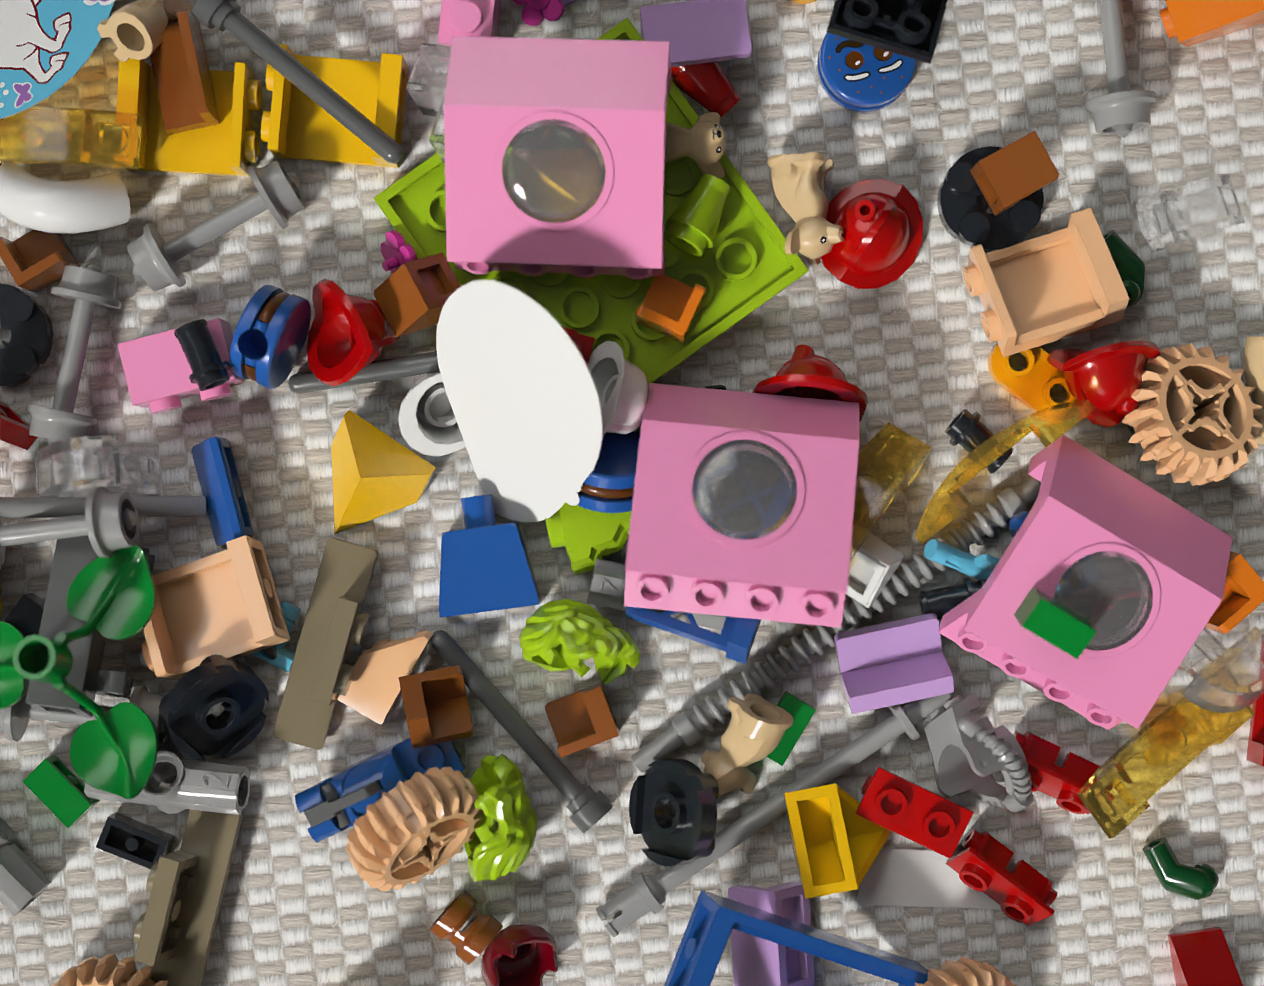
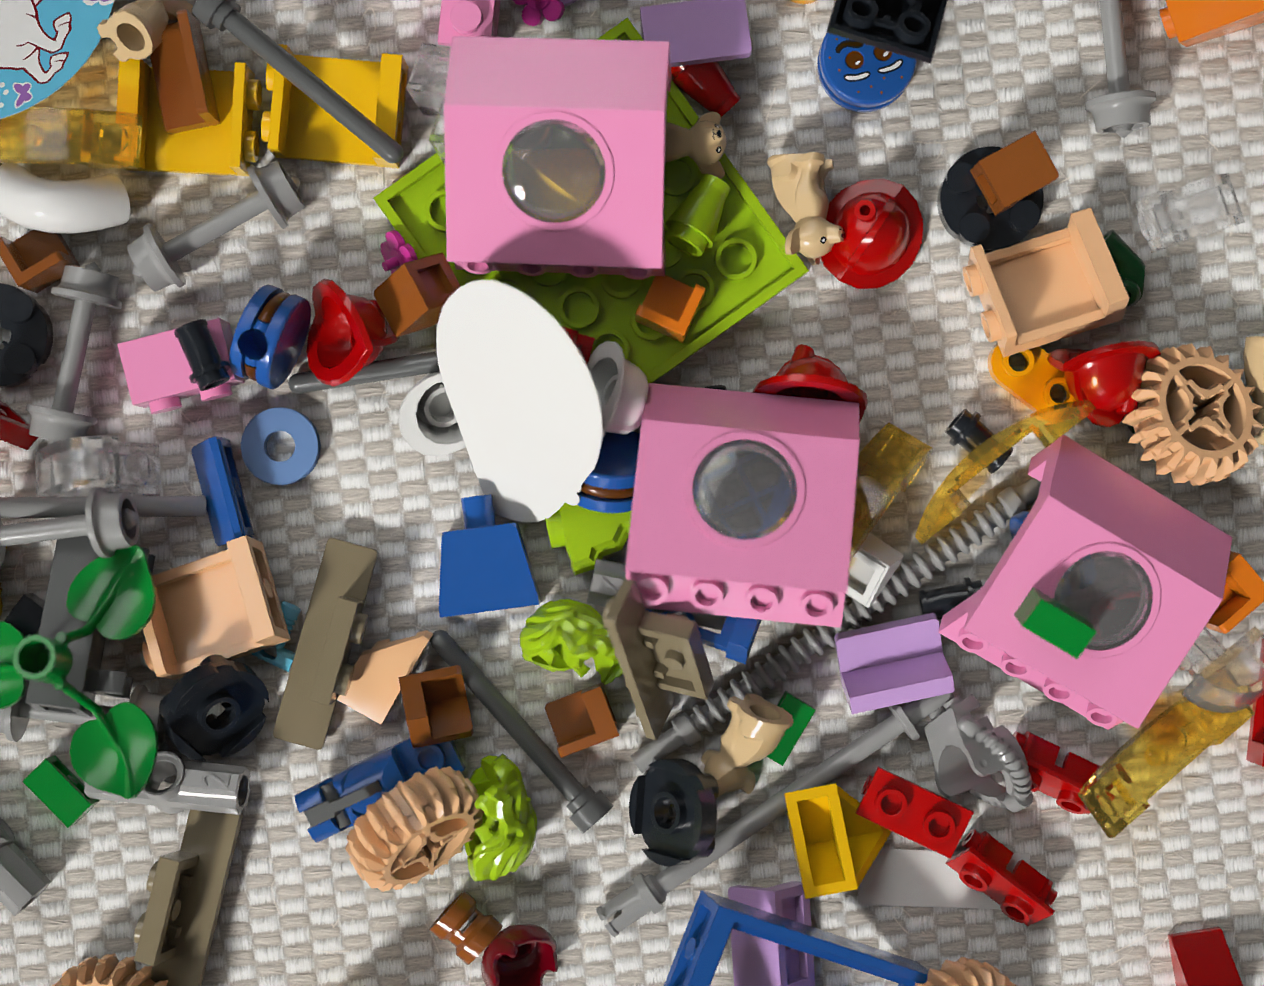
(134, 840): black piece -> none
(255, 446): none -> medium blue piece
(372, 473): yellow slope -> none
(656, 656): none -> dark tan bracket
(974, 566): medium azure hose -> none
(1177, 878): dark green arm -> none

